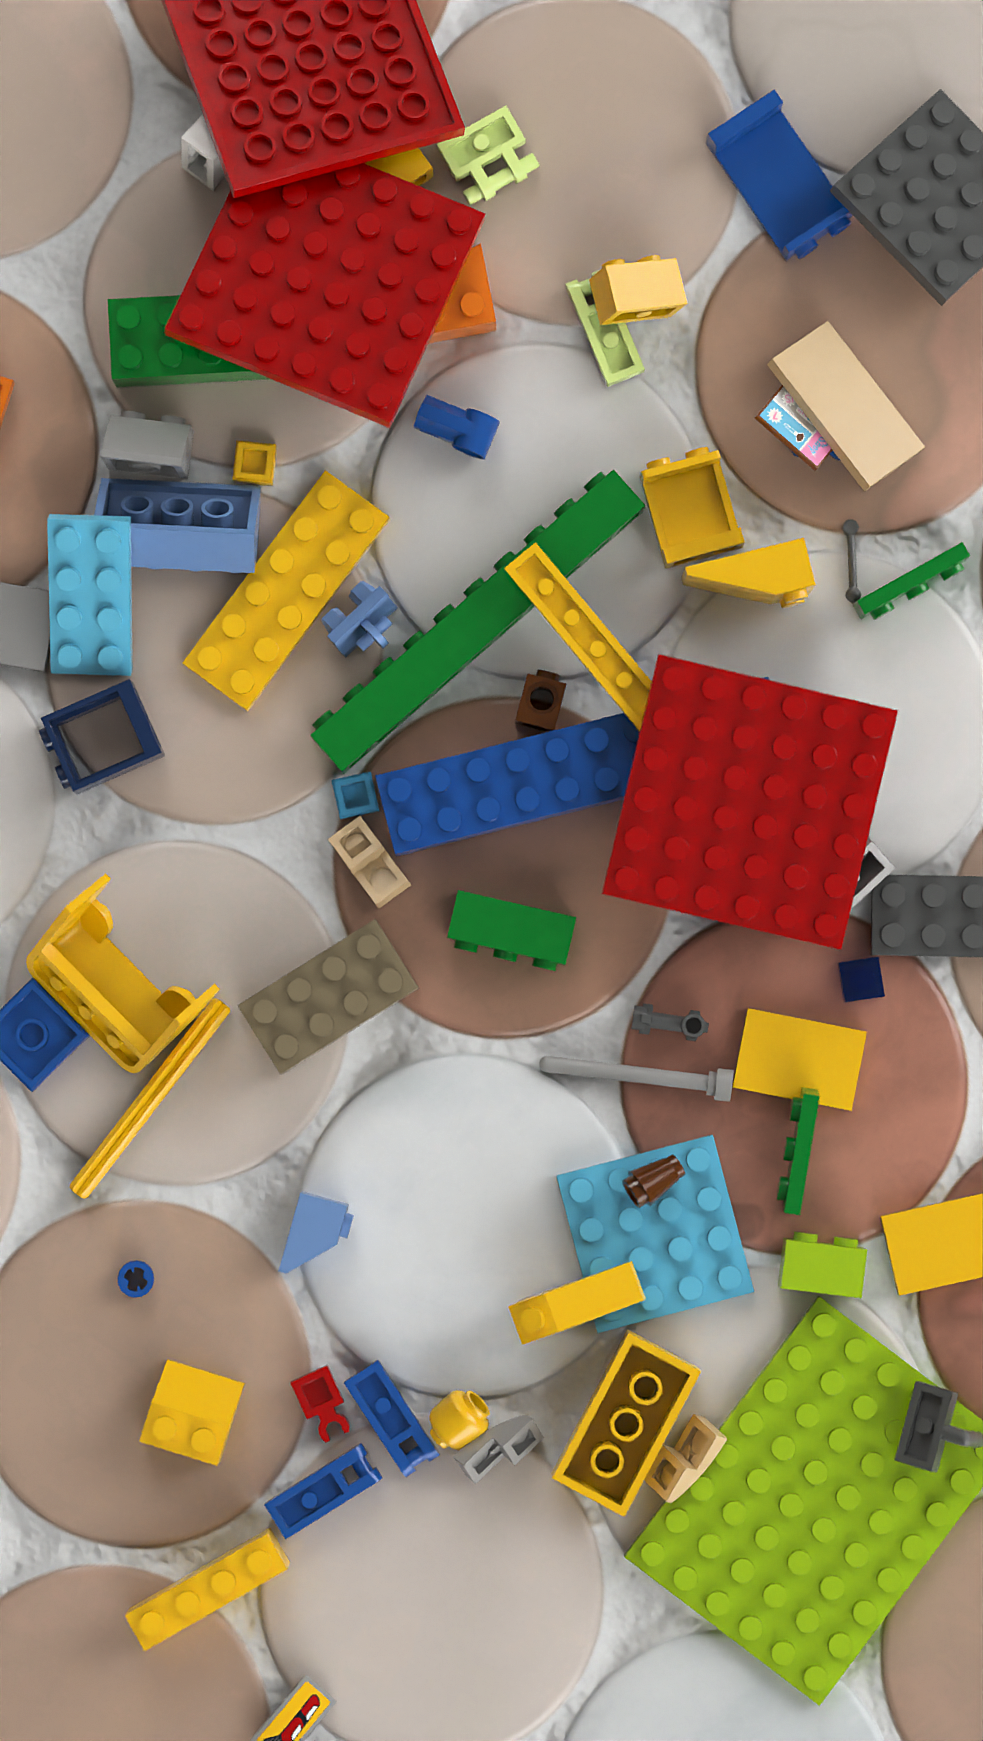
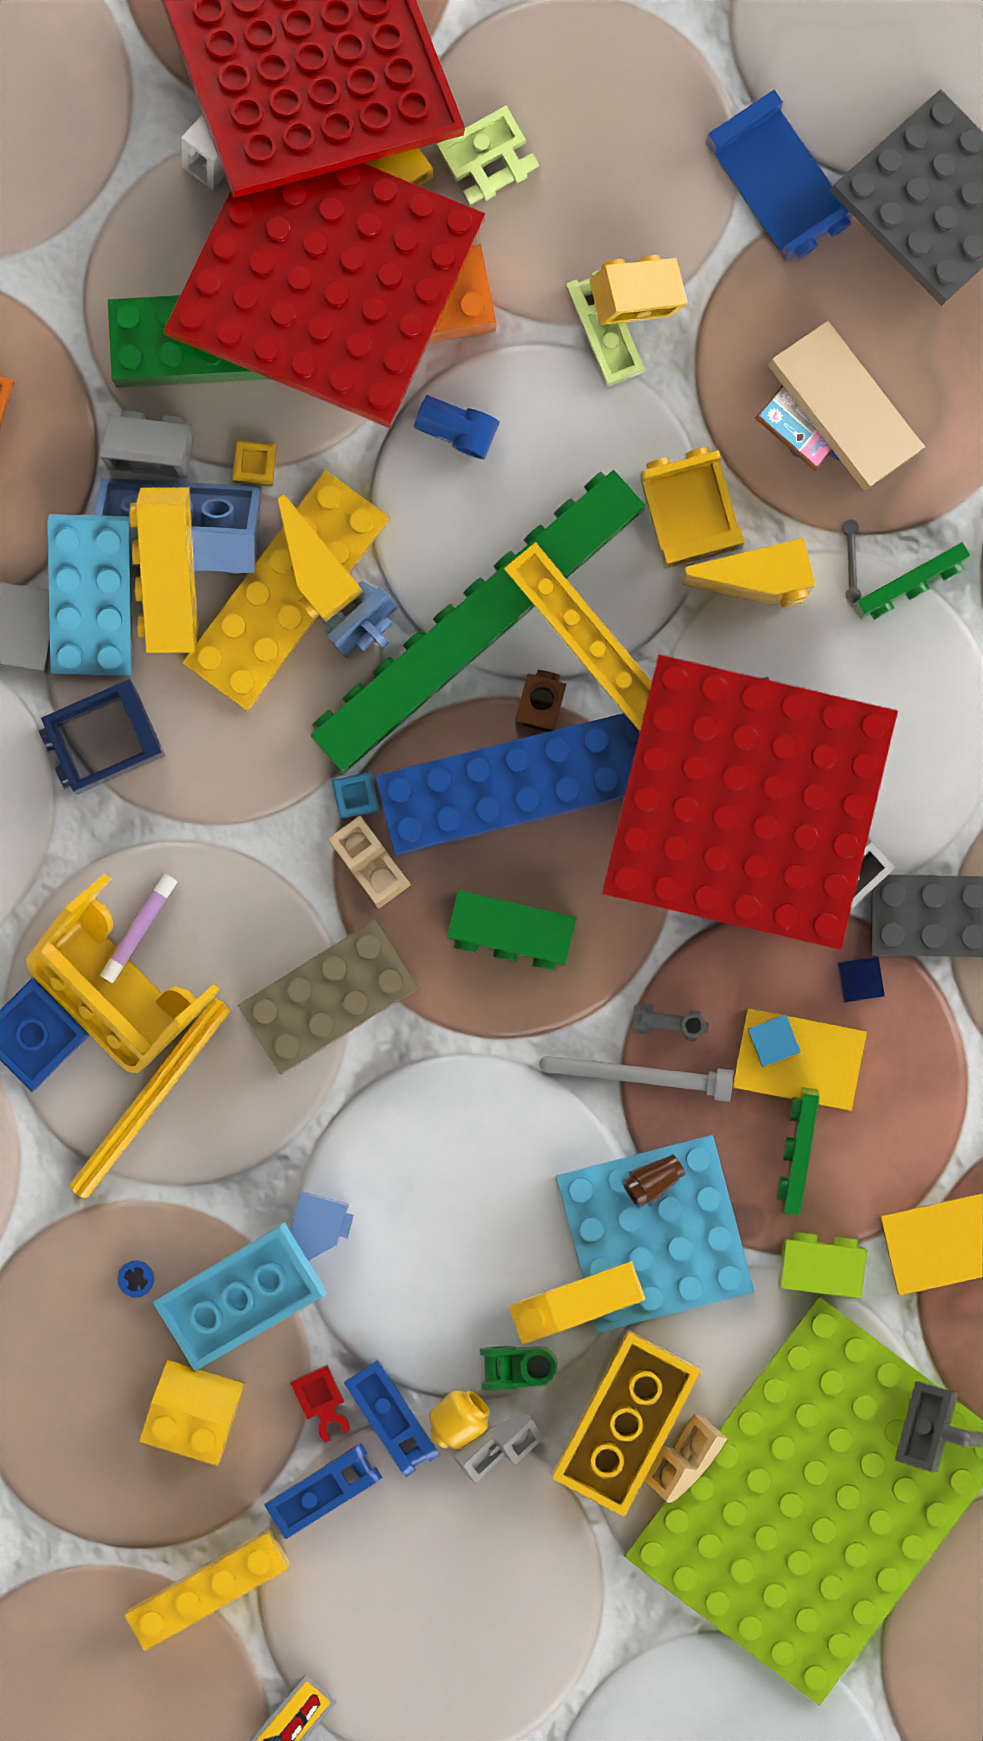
(138, 928): none -> lavender bar
(166, 570): none -> yellow brick
(240, 1297): none -> medium azure plate
(317, 571): none -> yellow slope
(514, 1367): none -> green piece
(774, 1040): none -> dark azure tile

